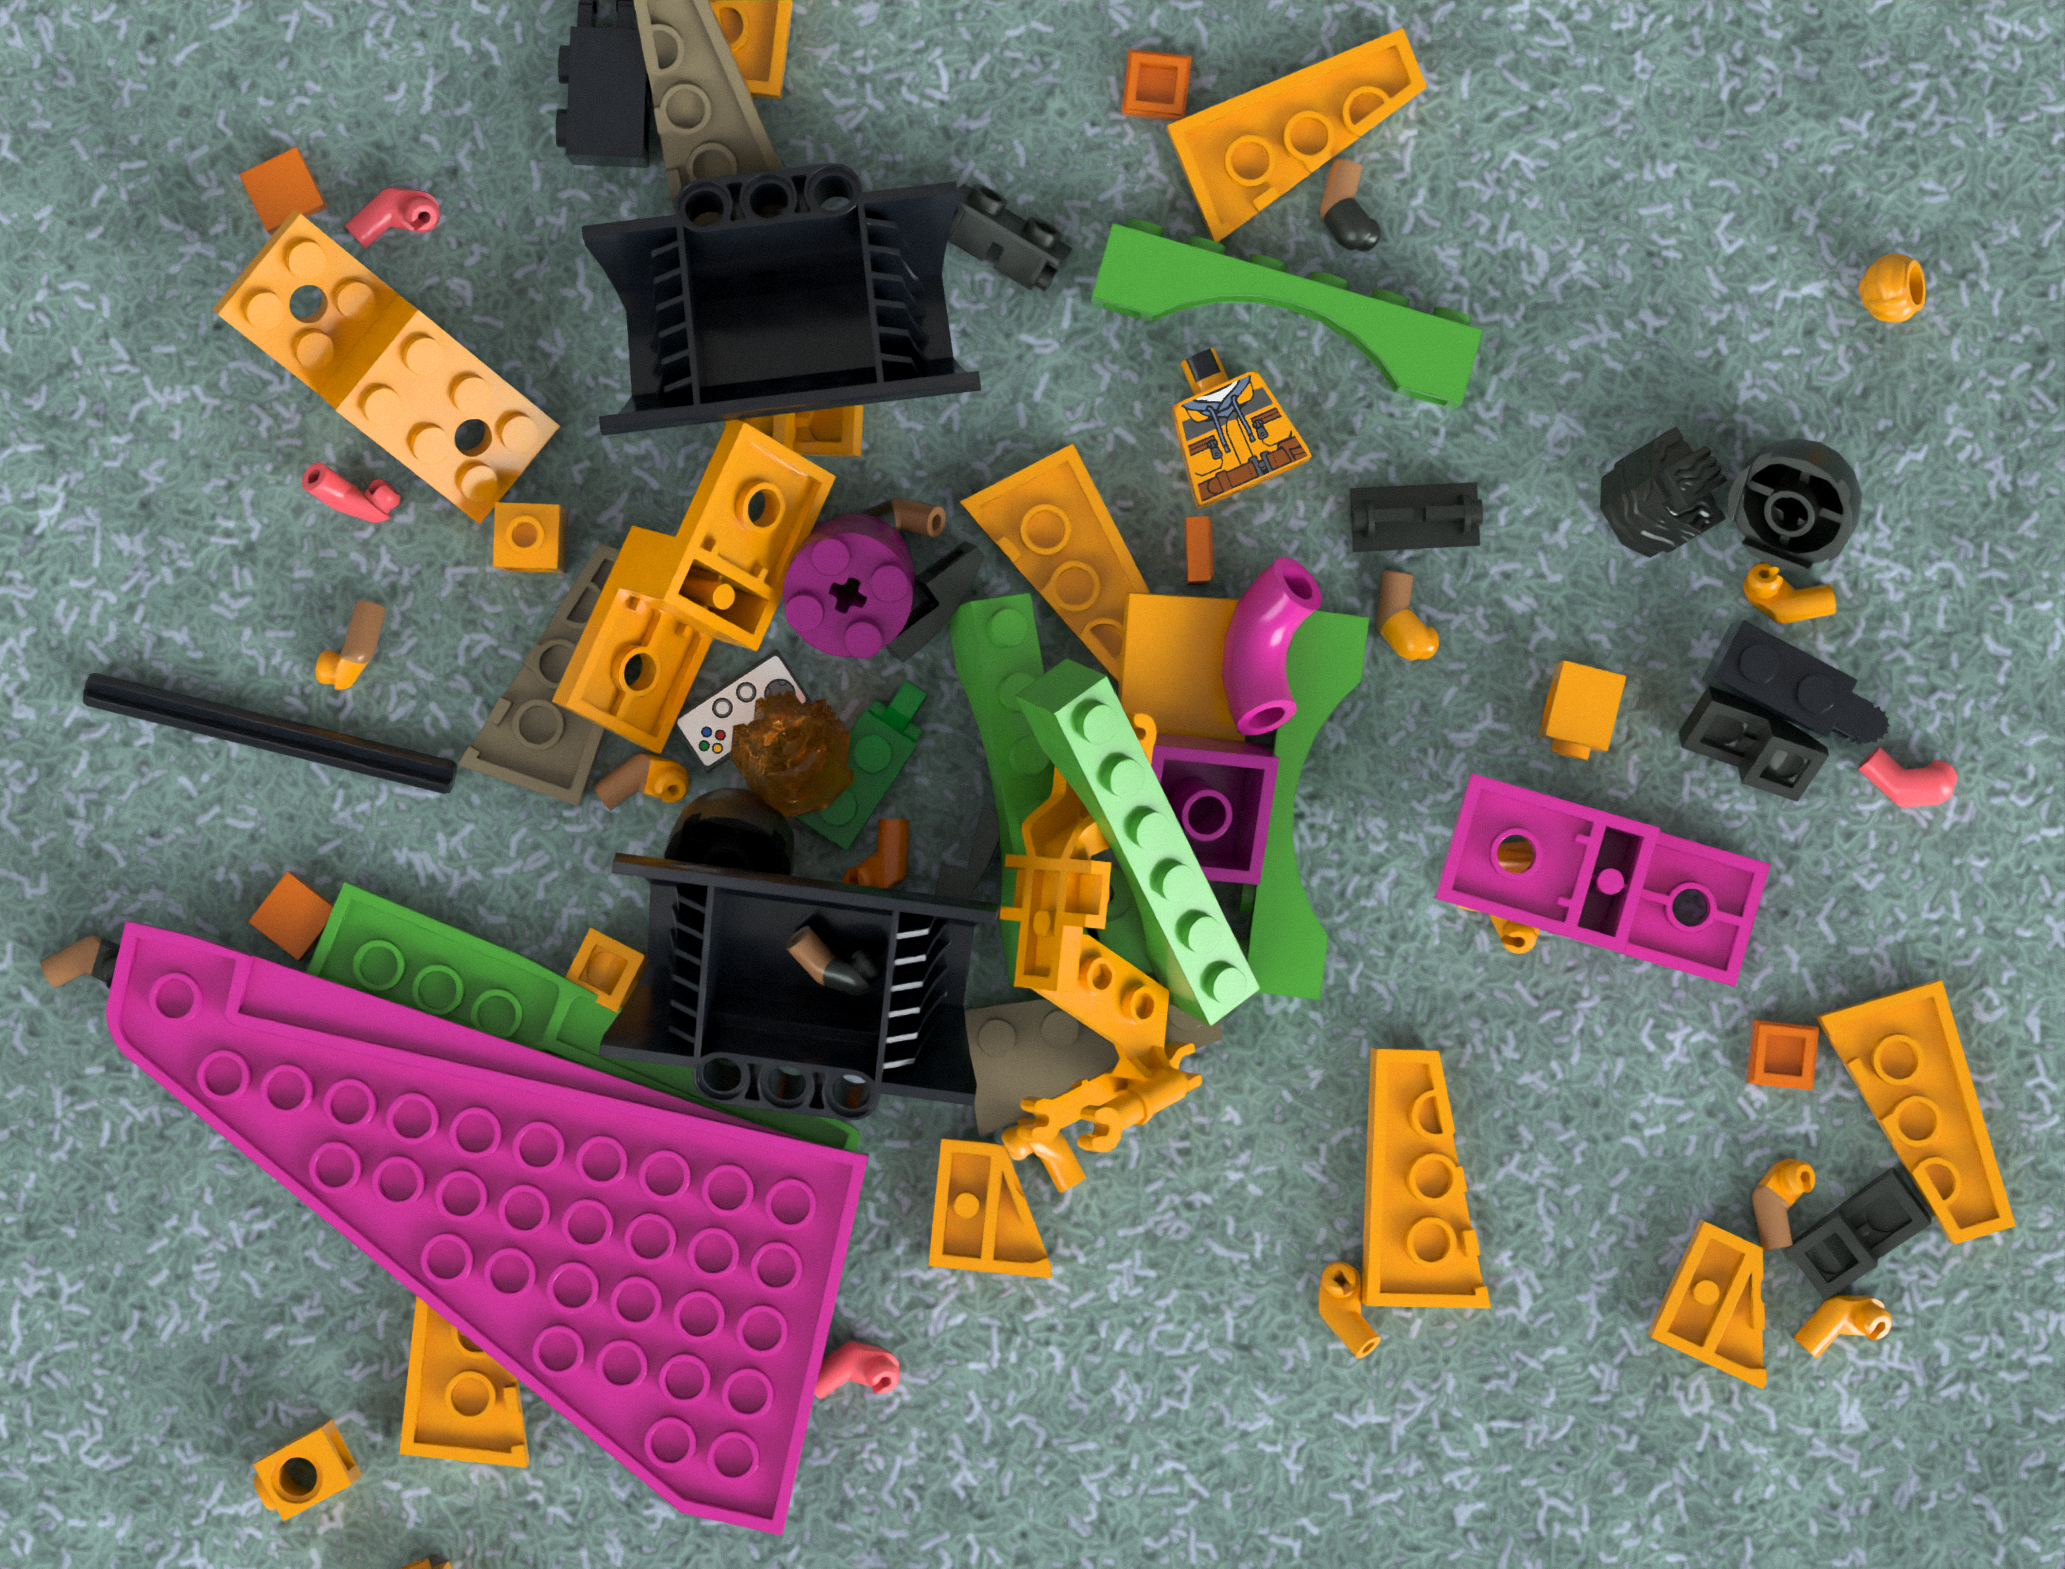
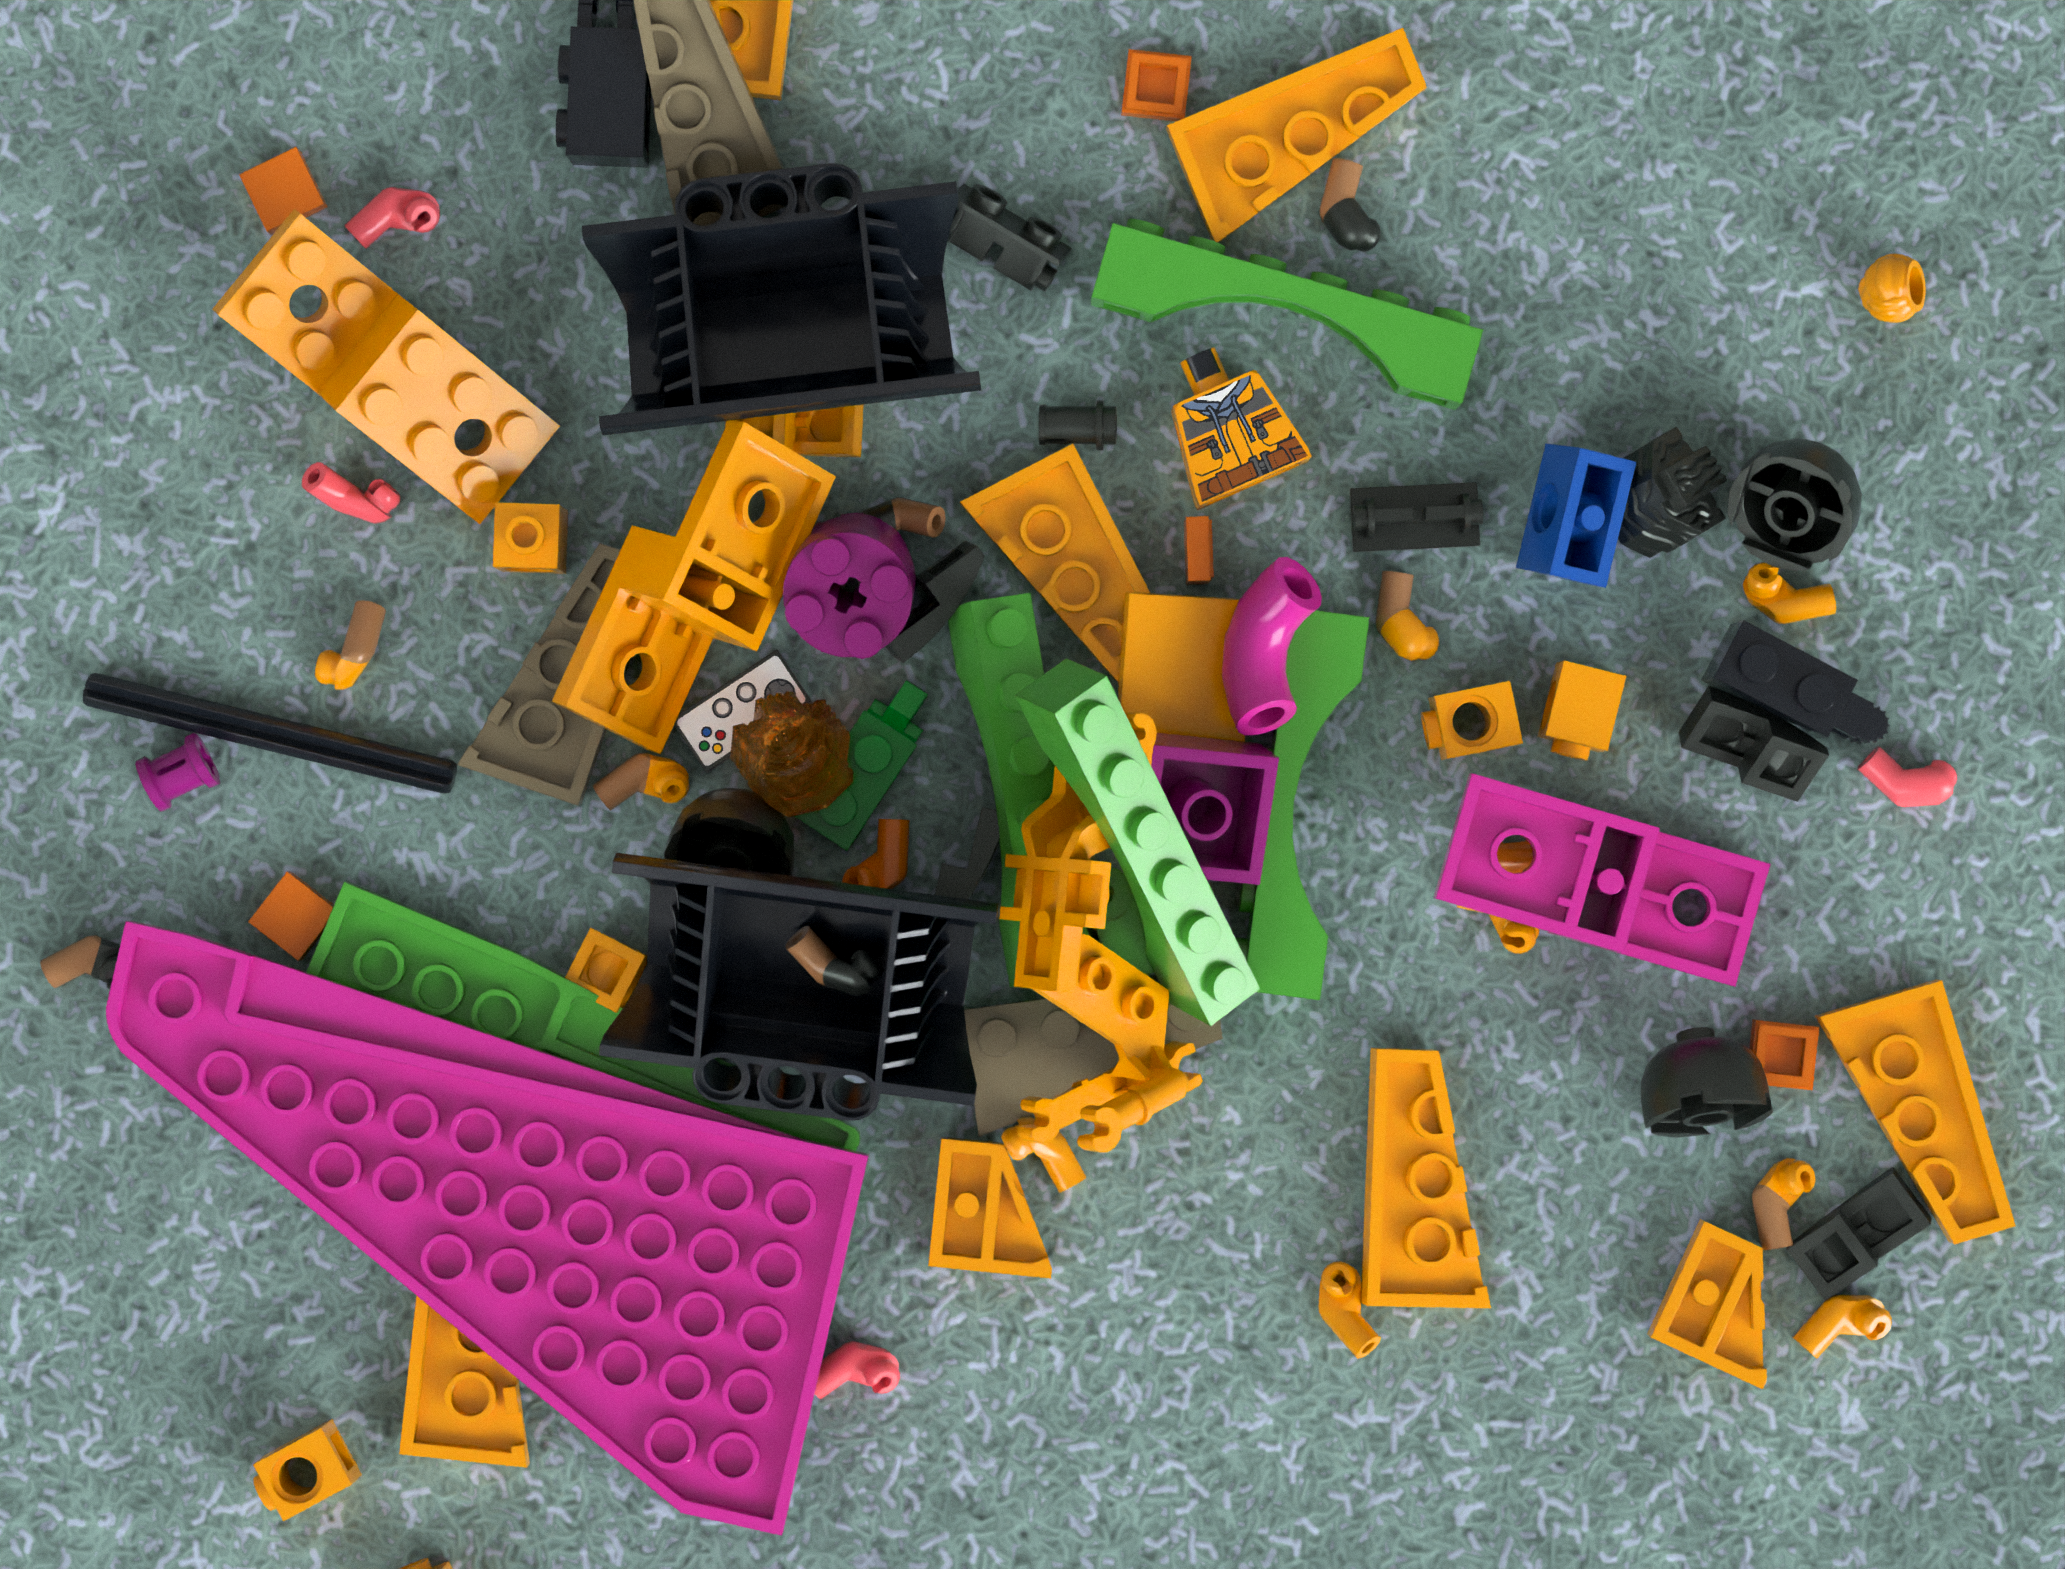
(177, 772): none -> magenta bush
(1078, 425): none -> pearl dark grey pin
(1500, 718): none -> light orange brick
(1576, 514): none -> blue brick
(1703, 1084): none -> pearl dark grey cylinder

